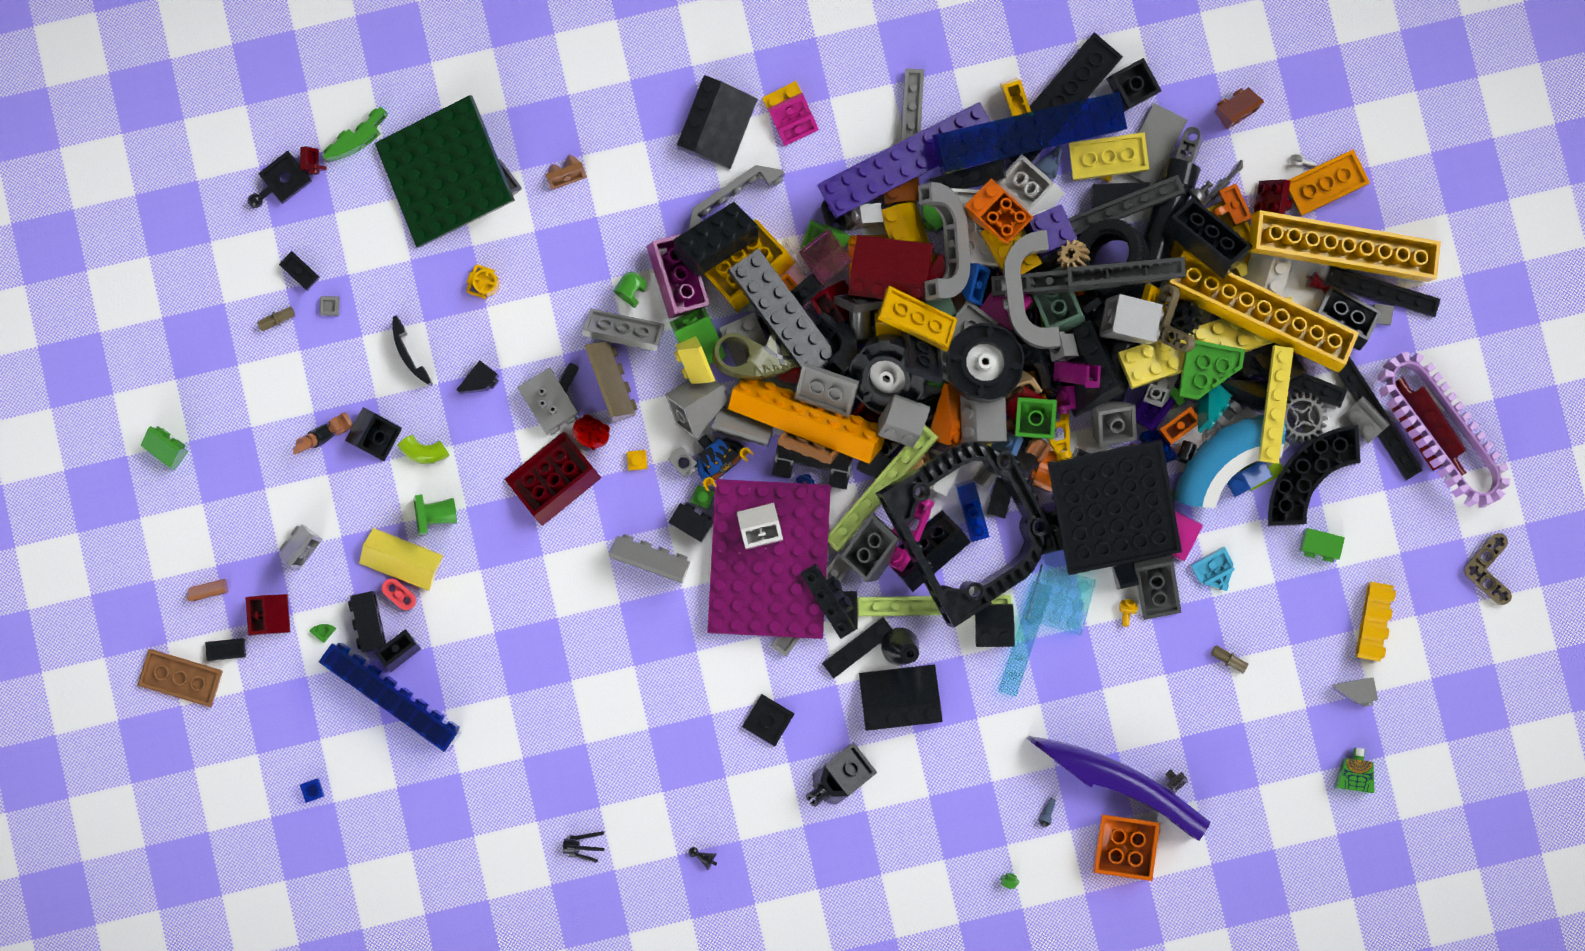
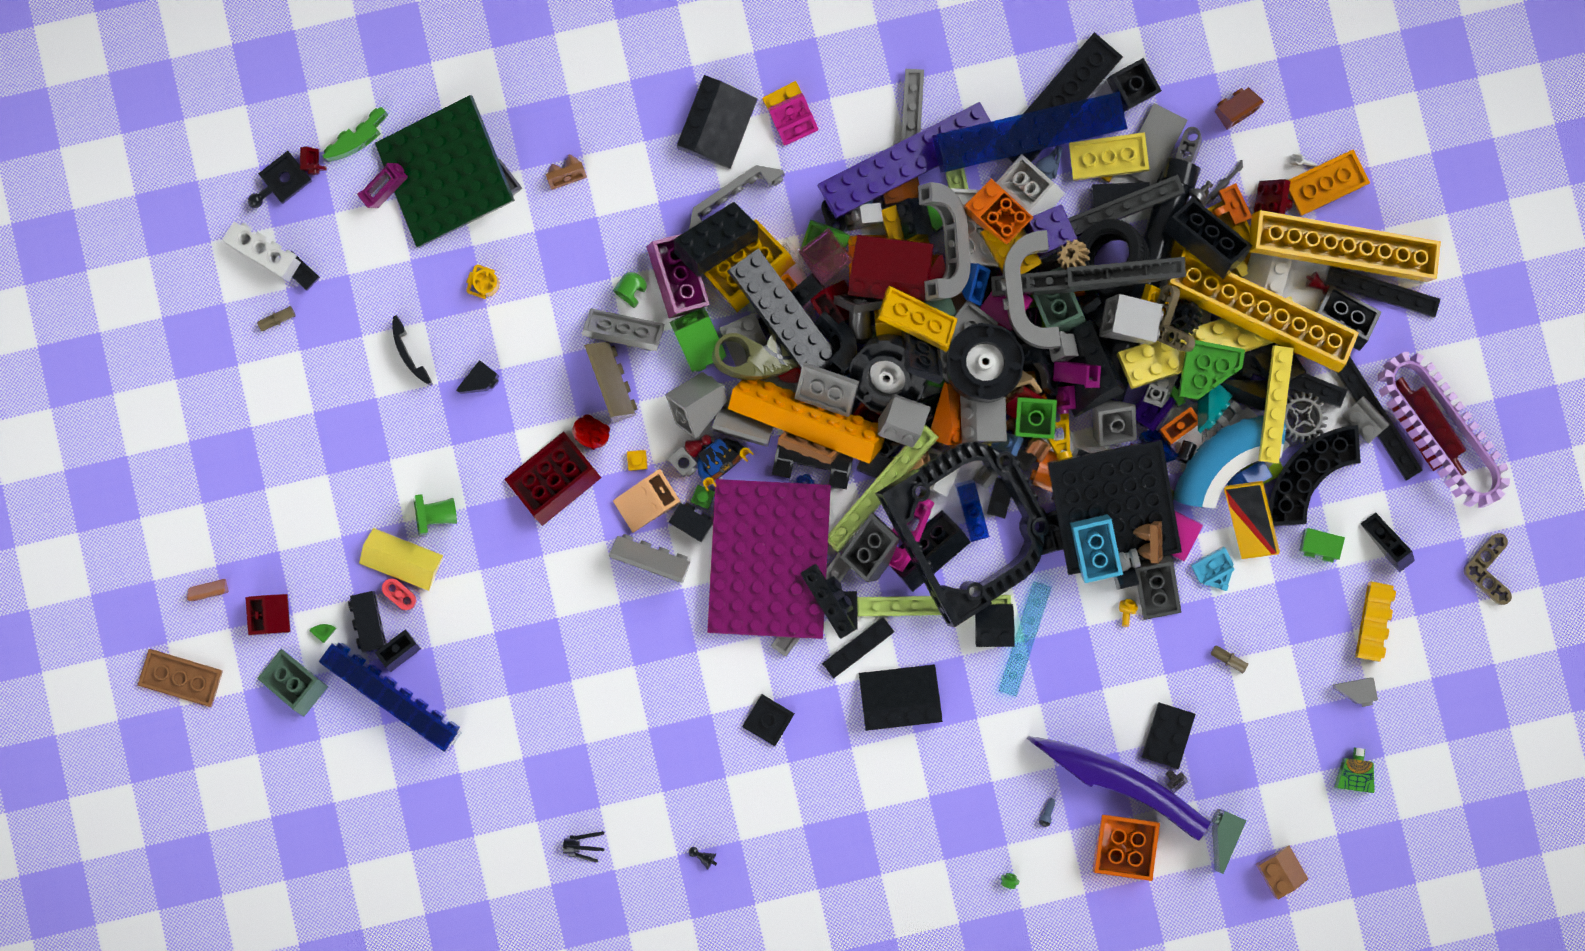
(160, 445): bright green slope -> none
(225, 649): black tile -> none
(236, 239): none -> white brick
(292, 682): none -> sand green slope
(299, 547): light grey slope -> none
(312, 790): clear blue plate -> none
(323, 433): nougat piece -> none
(329, 306): light grey tile -> none
(373, 434): black slope -> none
(383, 185): none -> magenta window
(423, 453): lime cylinder -> none
(549, 399): light grey piece -> none
(646, 501): none -> light nougat slope
(694, 361): light yellow slope -> none
(694, 446): none -> dark red piece
(759, 526): white slope -> none
(841, 776): black plate -> none
(900, 646): black cone -> none
(914, 220): none -> black brick
(973, 176): black plate -> none
(1015, 96): yellow arch -> none
(1061, 599): clear light blue plate -> none
(1096, 548): none -> medium azure brick
(1133, 562): none -> light grey wheel
(1152, 533): none -> medium nougat tile
(1168, 735): none -> black plate
(1225, 833): none -> sand green slope
(1252, 520): none -> tile
(1282, 872): none -> medium nougat slope
(1386, 315): light grey tile -> none
(1388, 542): none -> black slope

